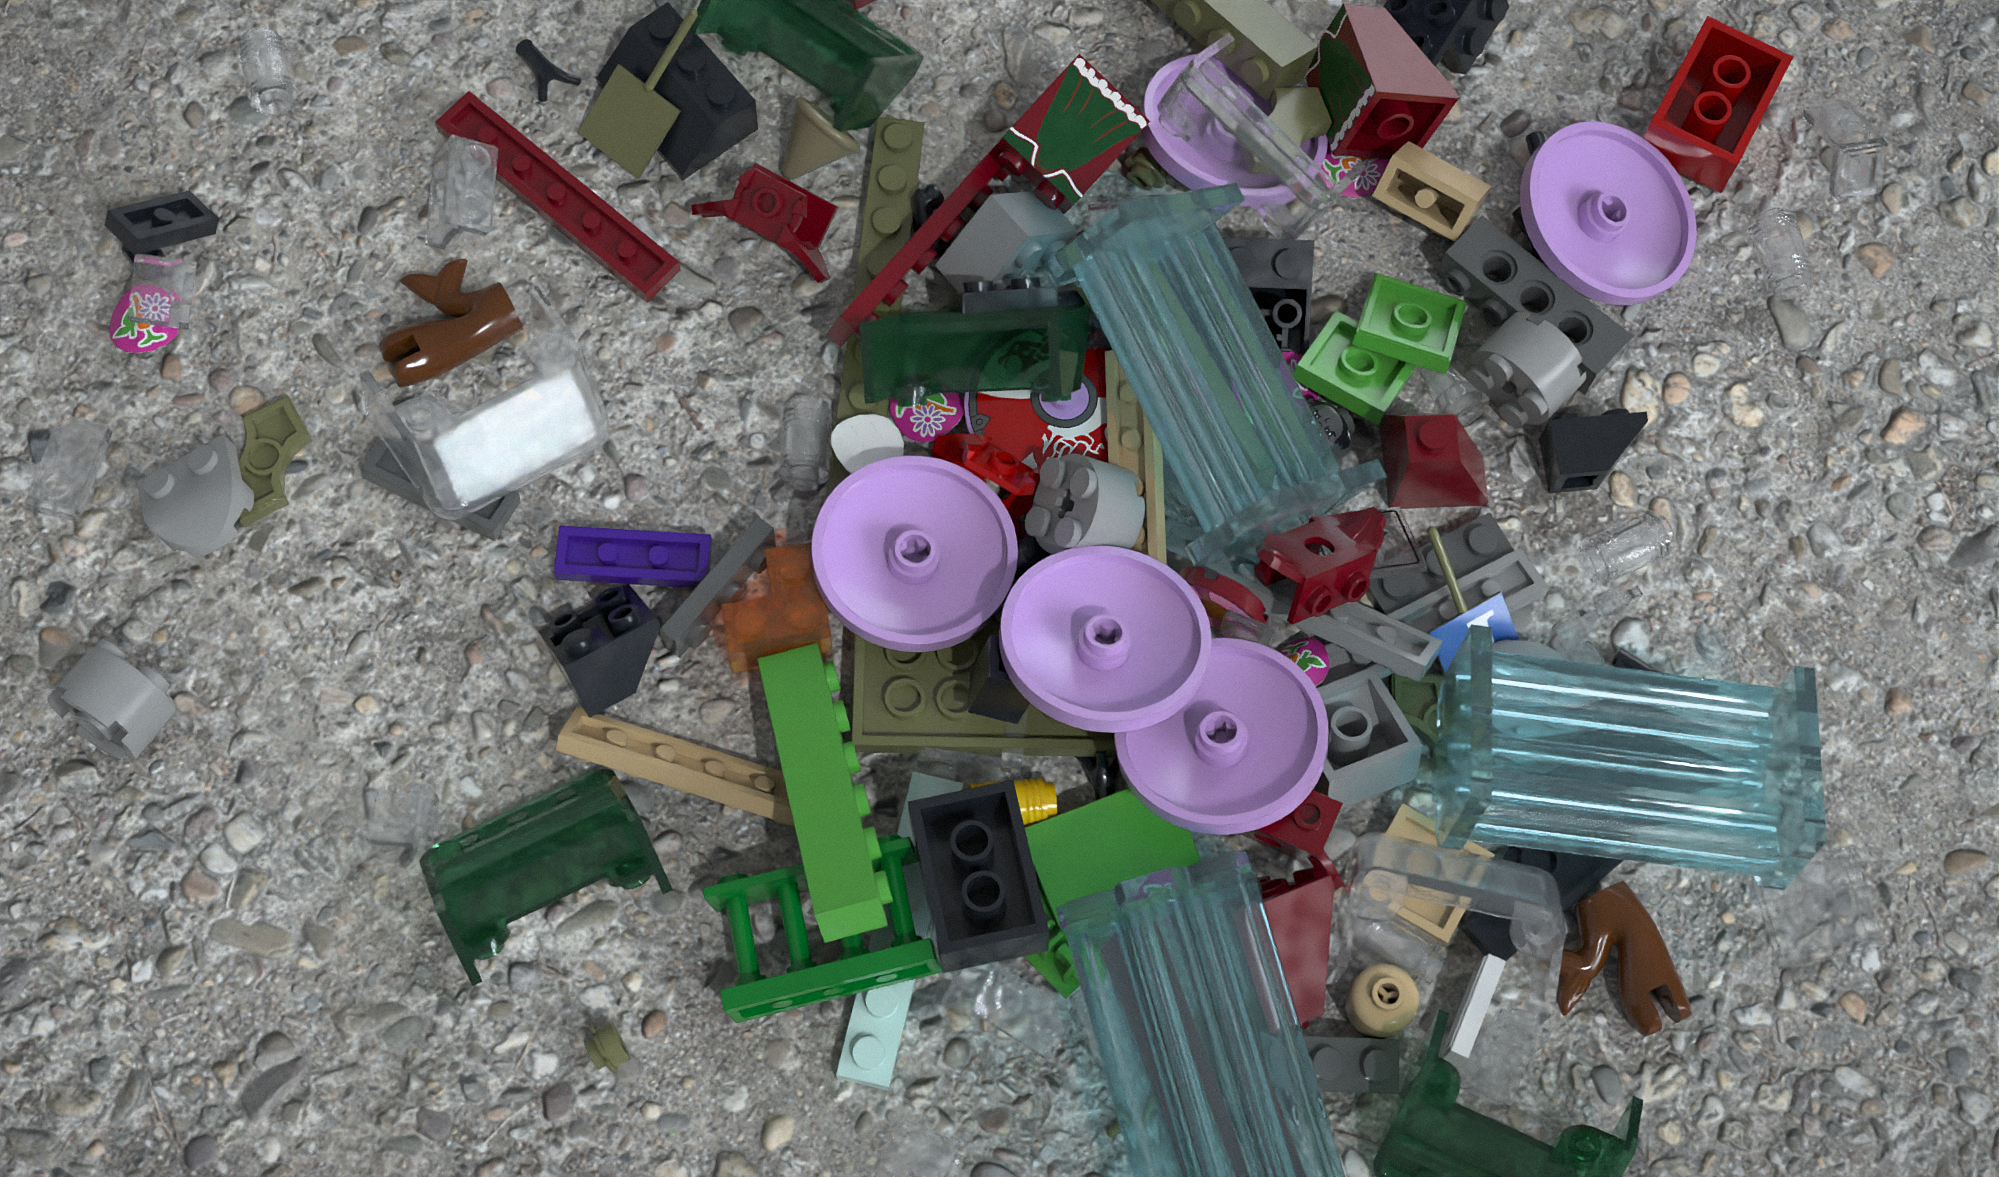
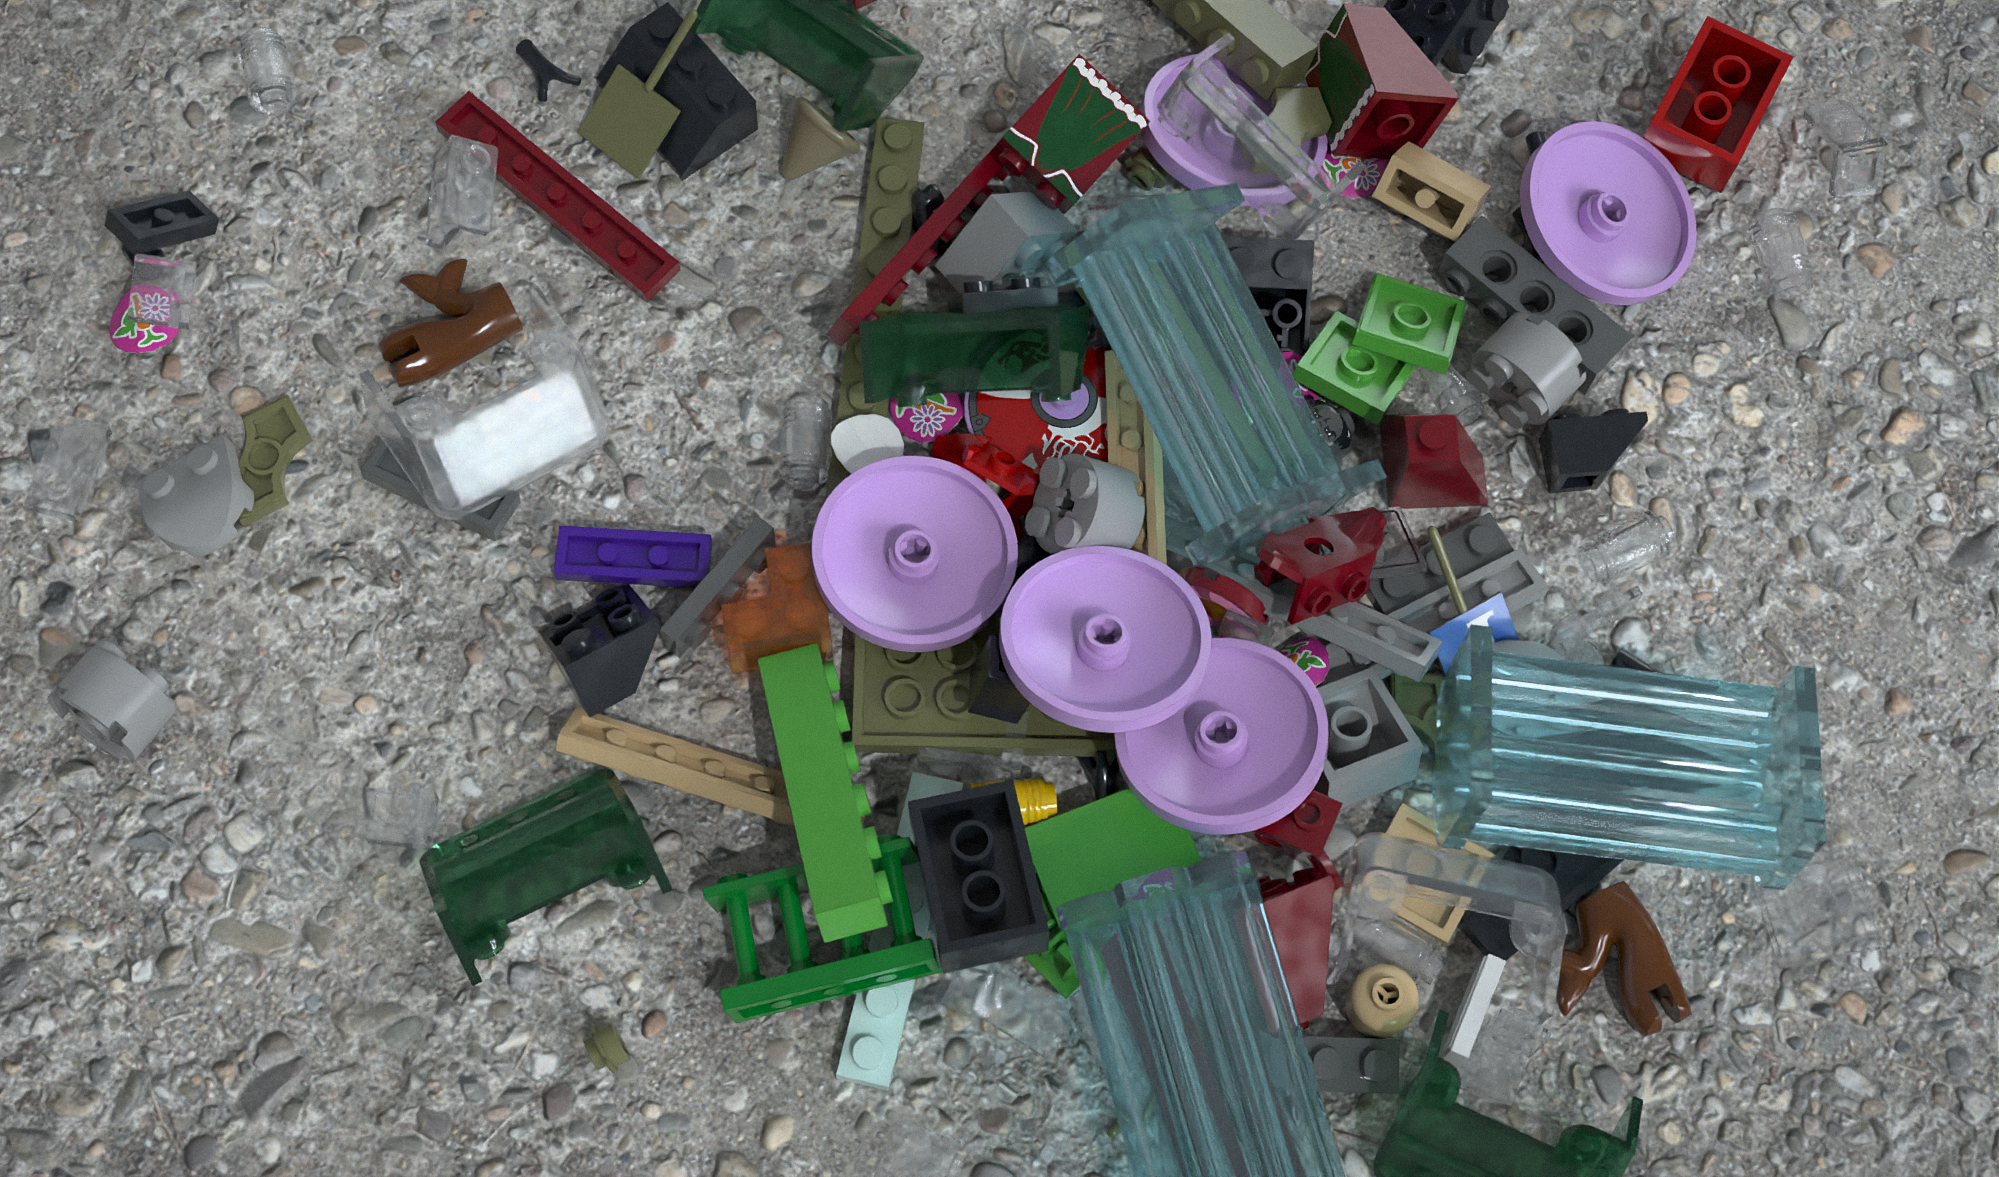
(780, 213): dark red piece -> none

